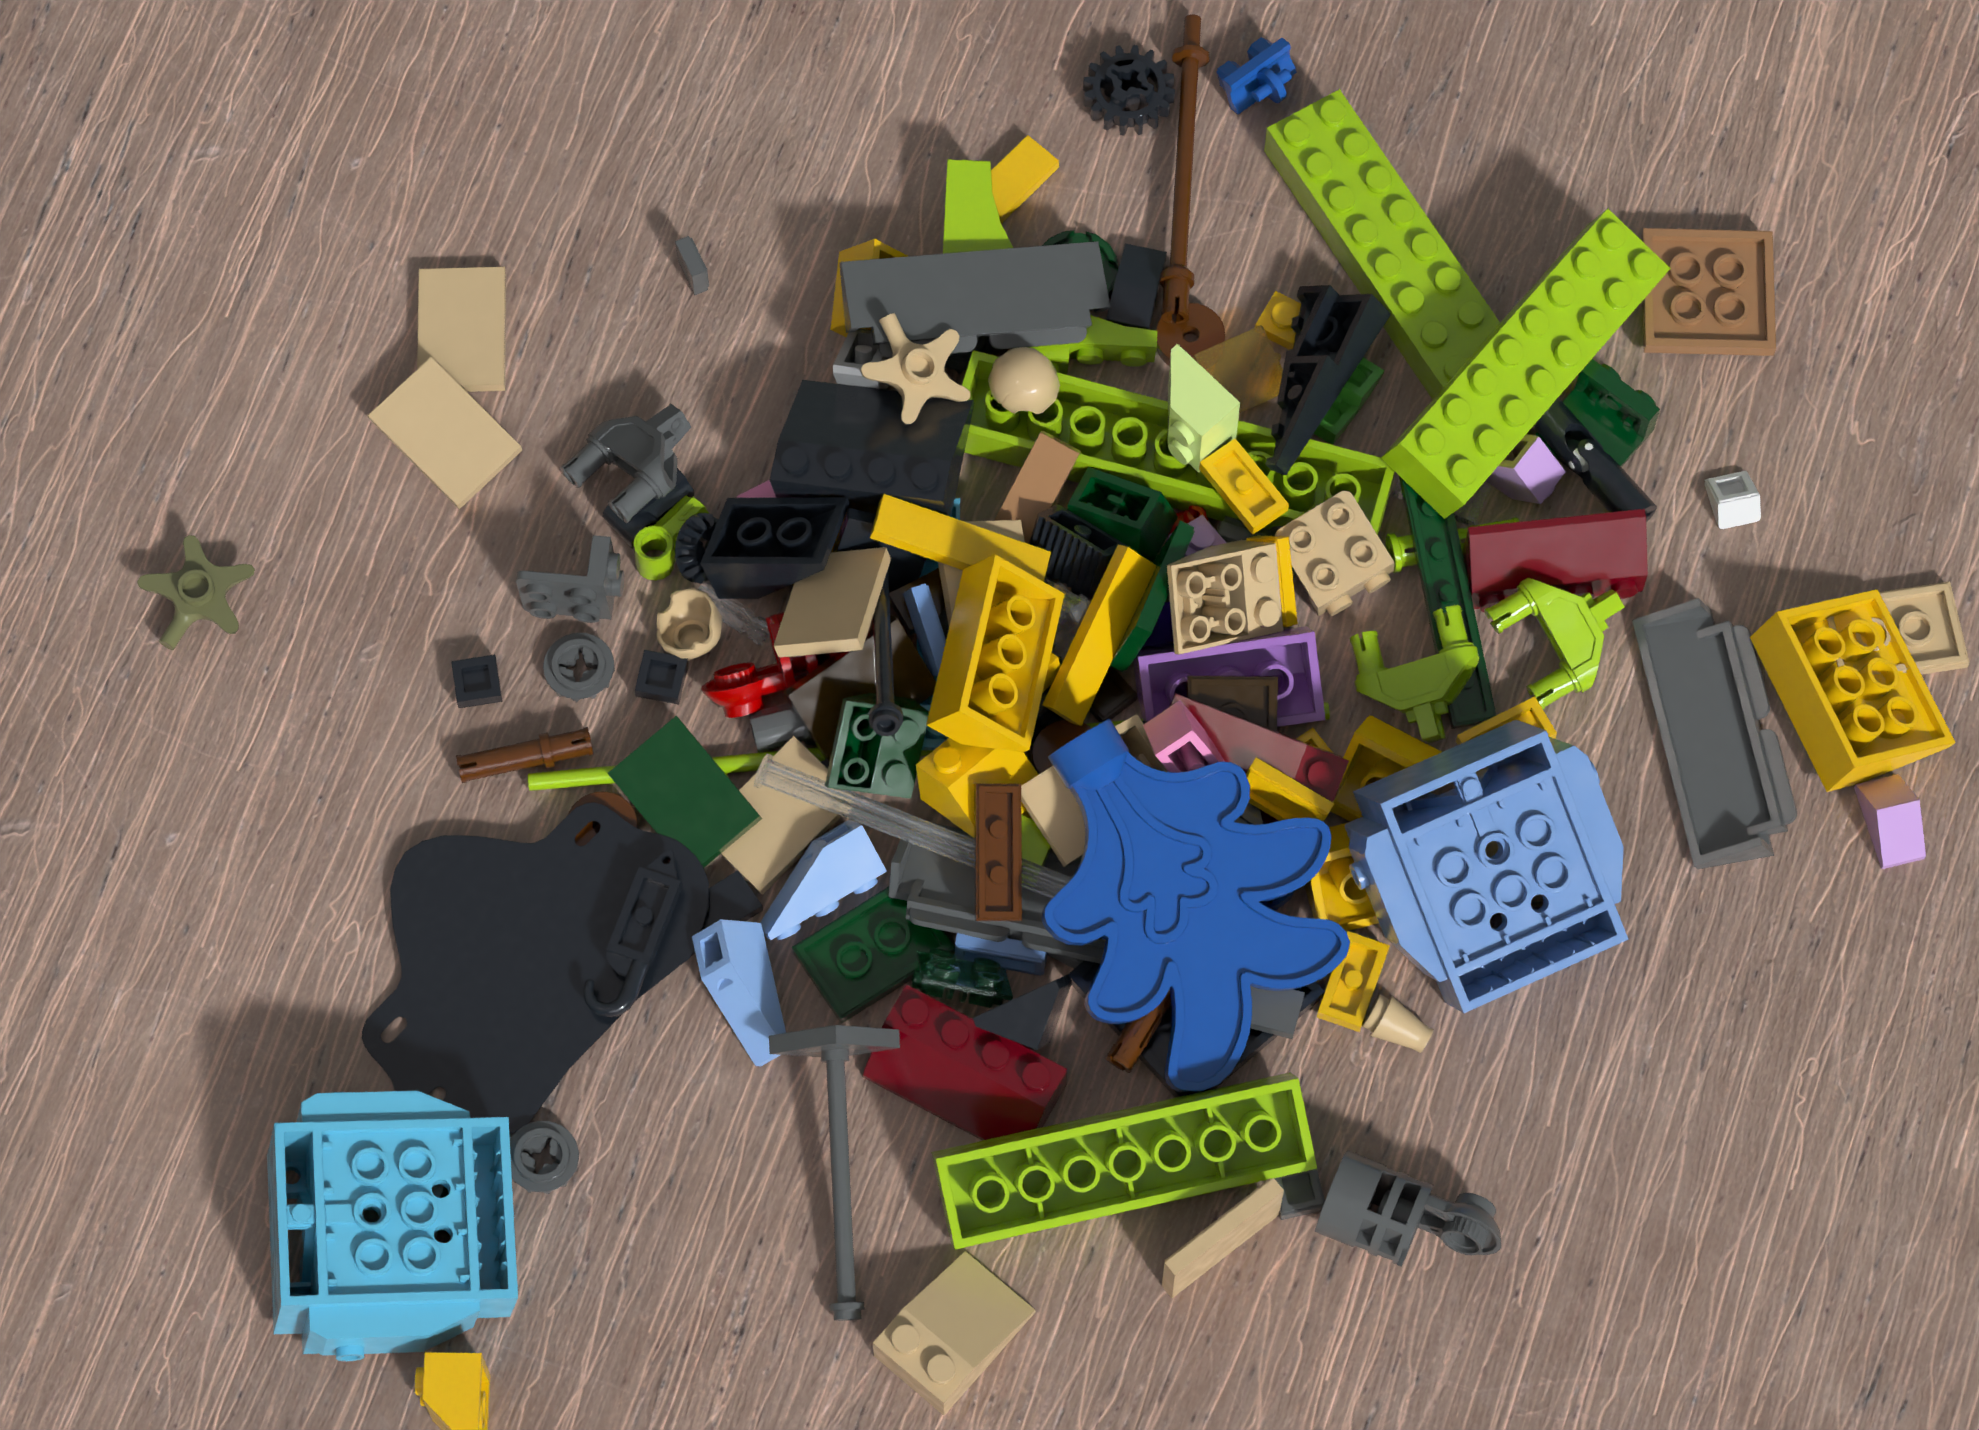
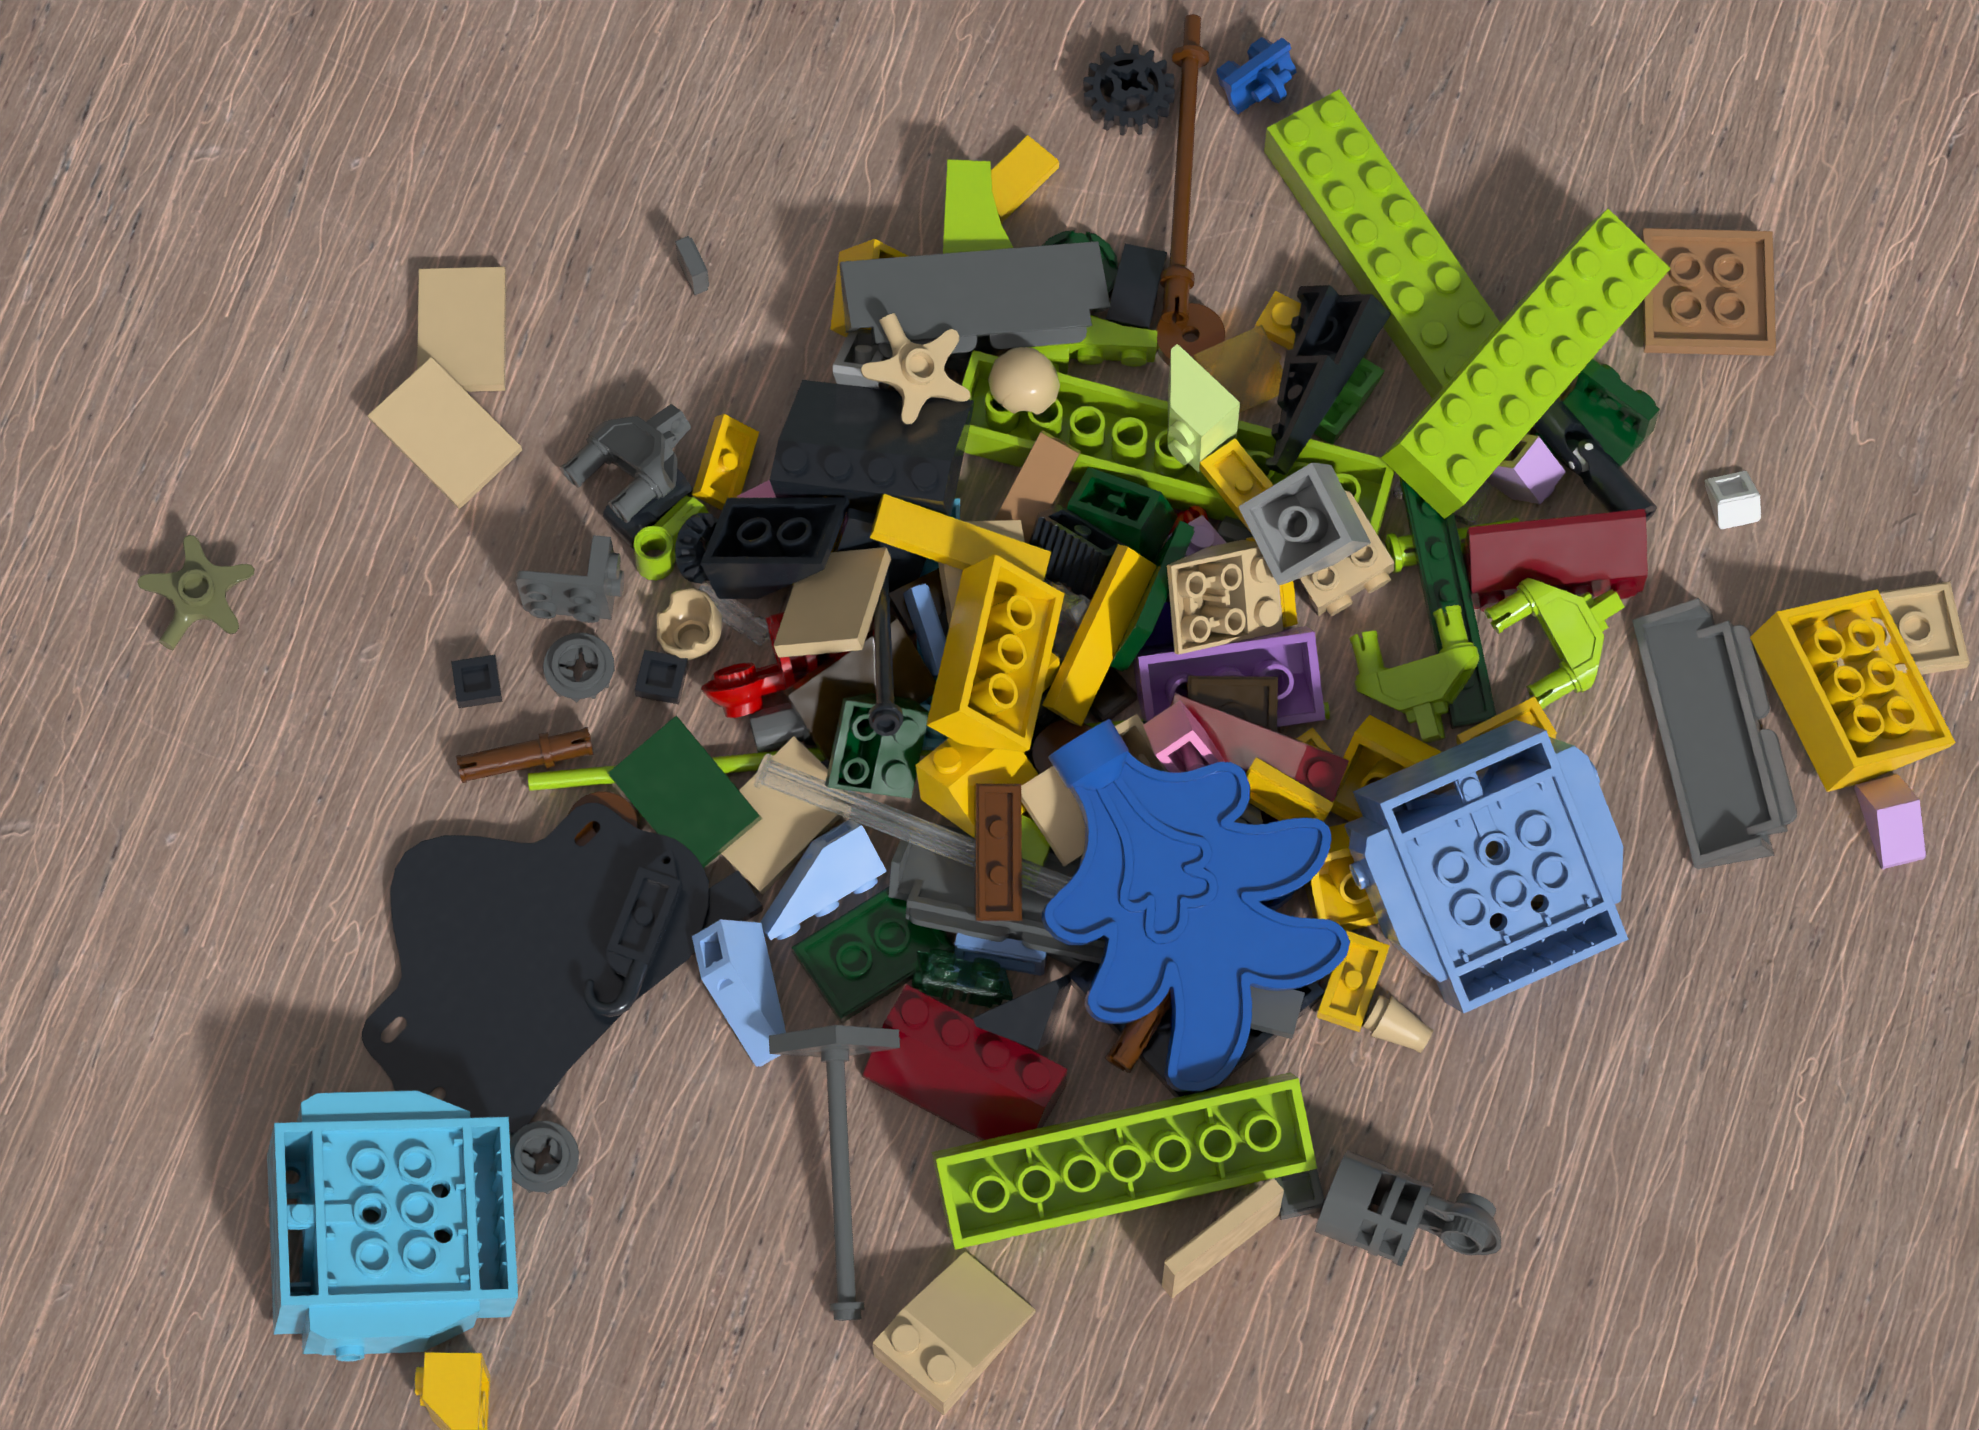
(725, 461): none -> yellow plate
(1304, 523): none -> light grey slope

